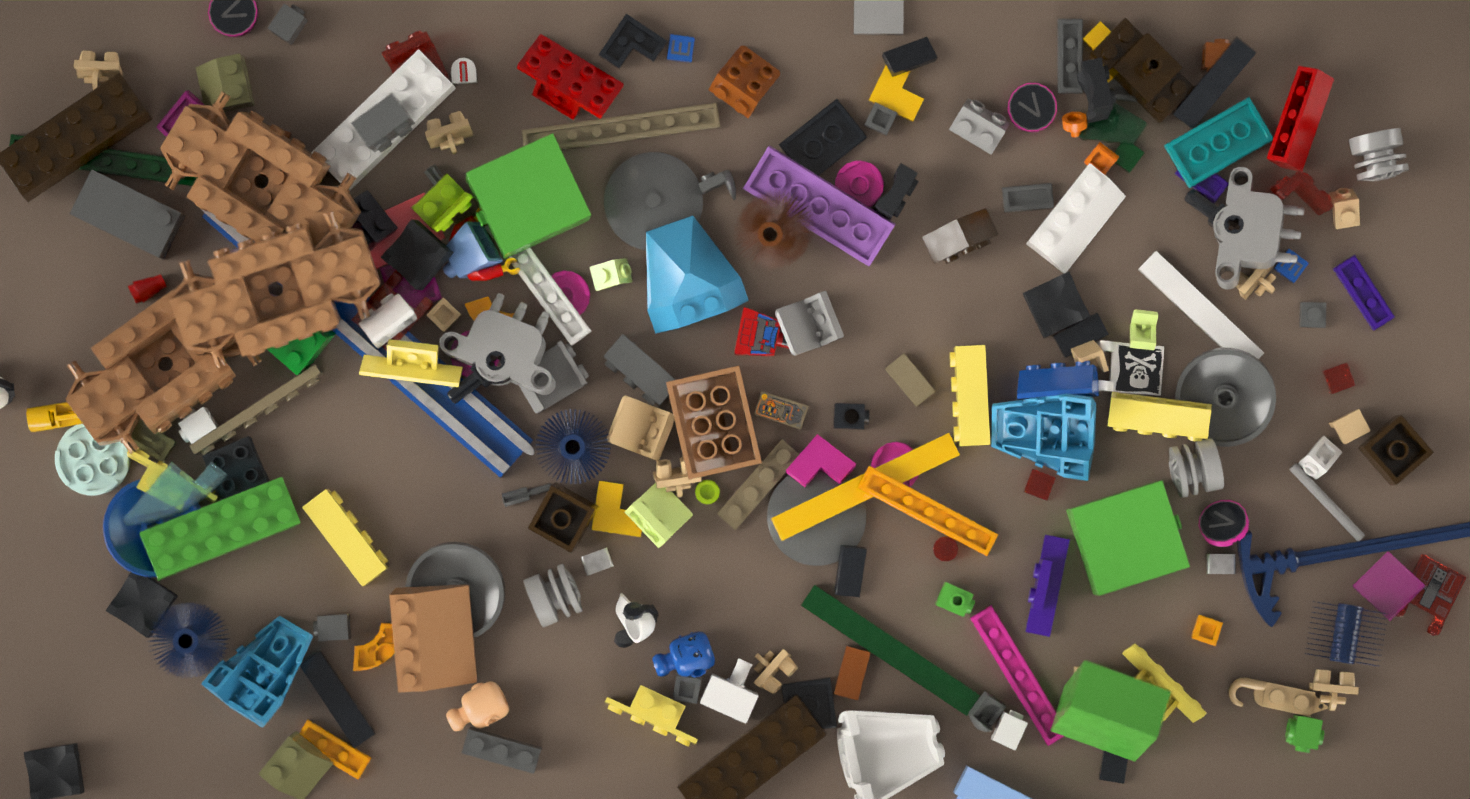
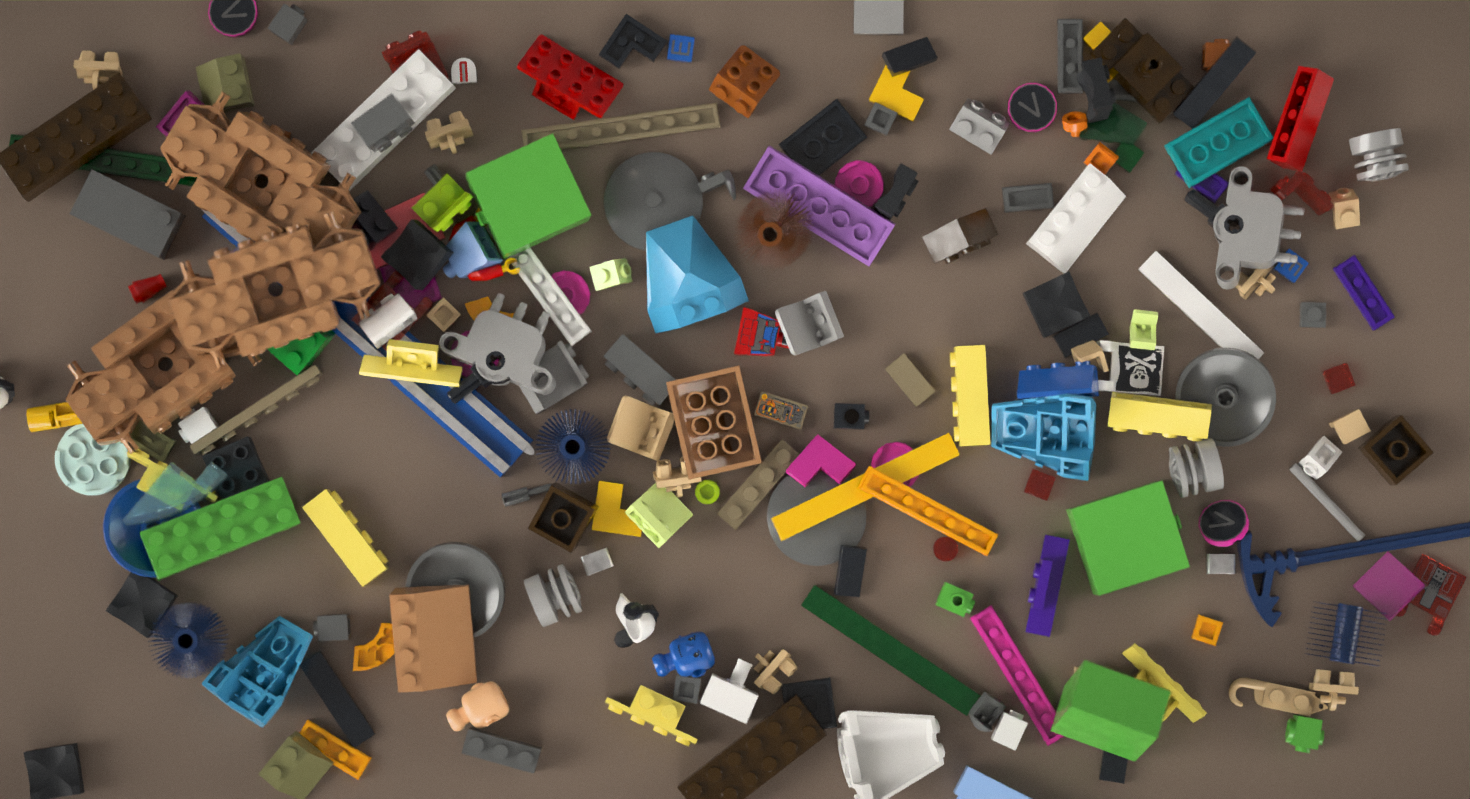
(852, 673): dark orange tile -> none

